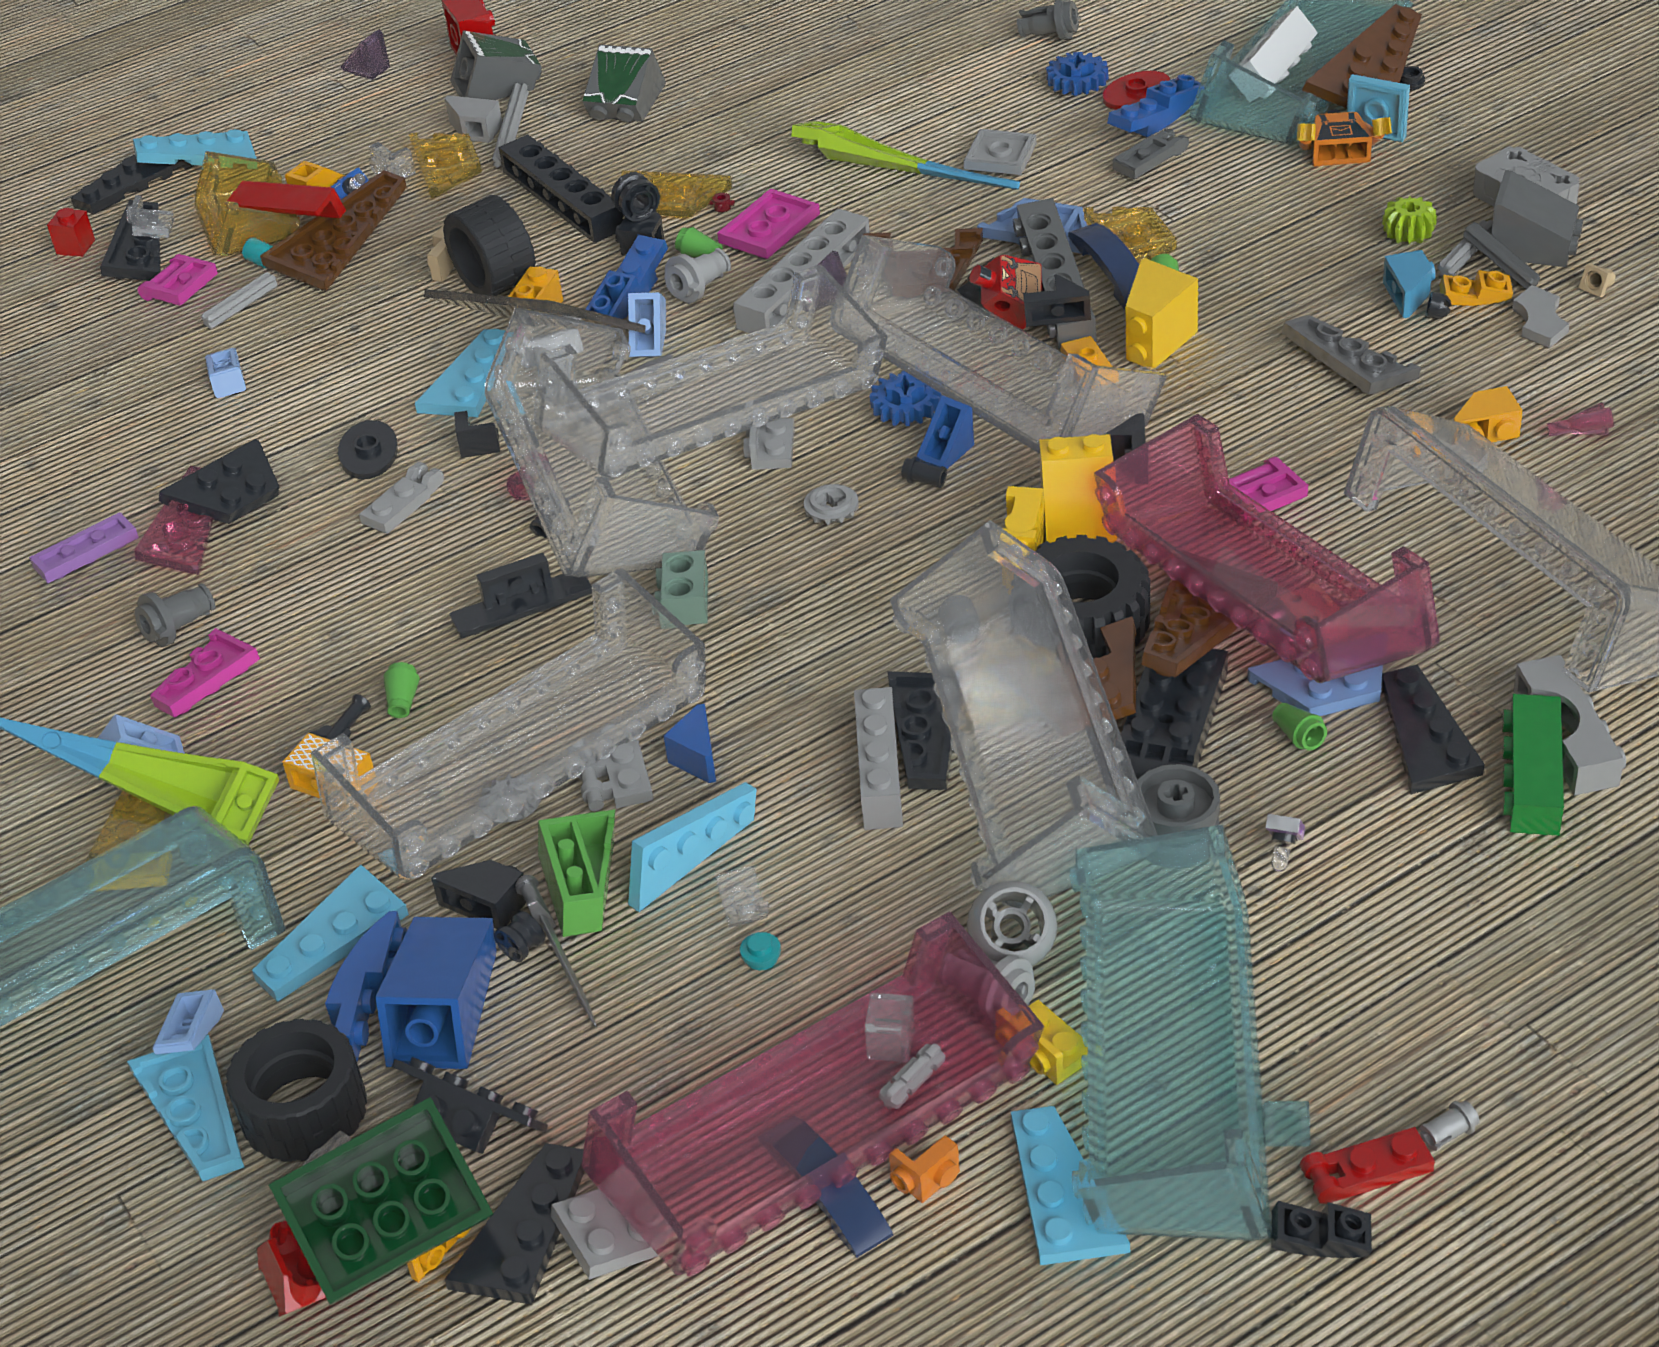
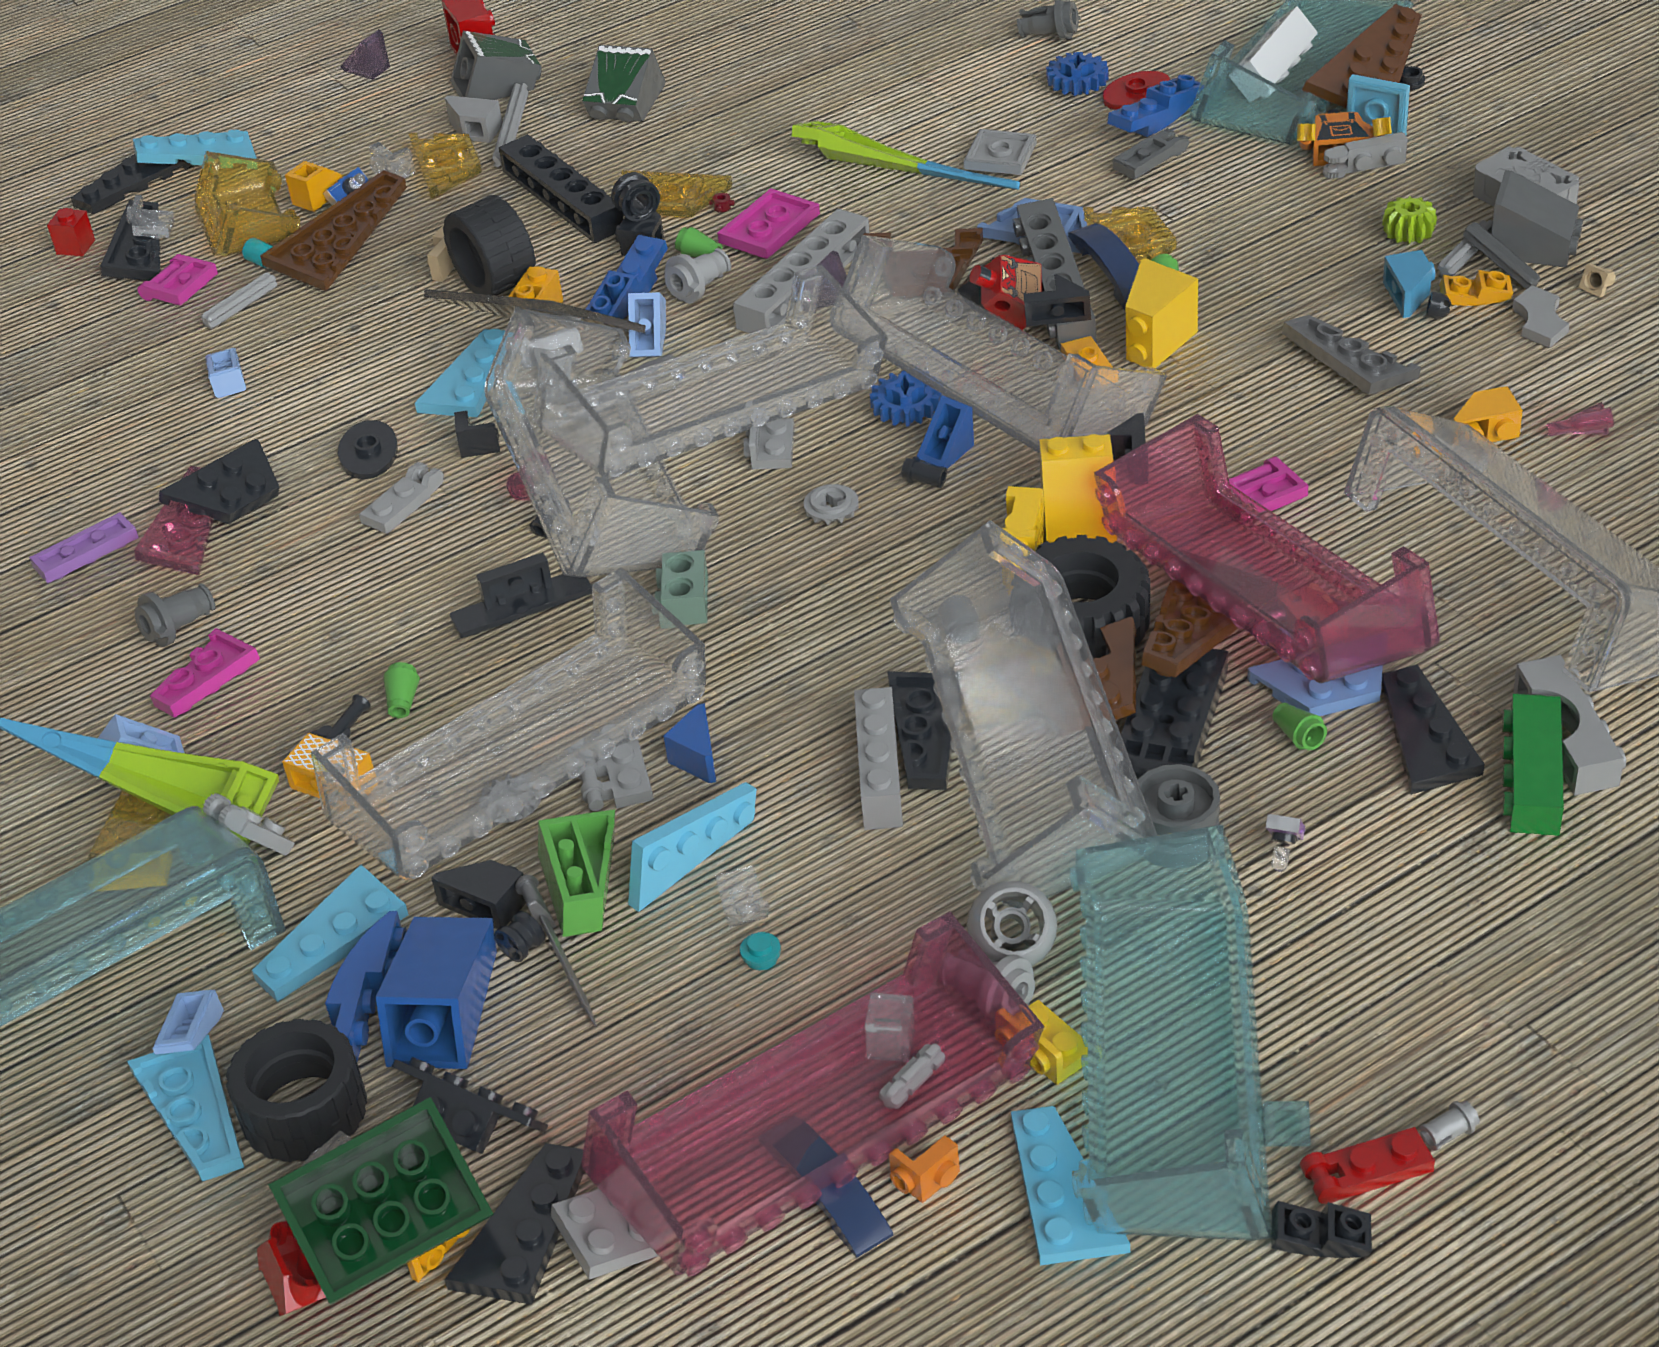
(248, 824): none -> light grey hinge
(288, 199): red panel -> none
(1365, 155): none -> light grey hinge

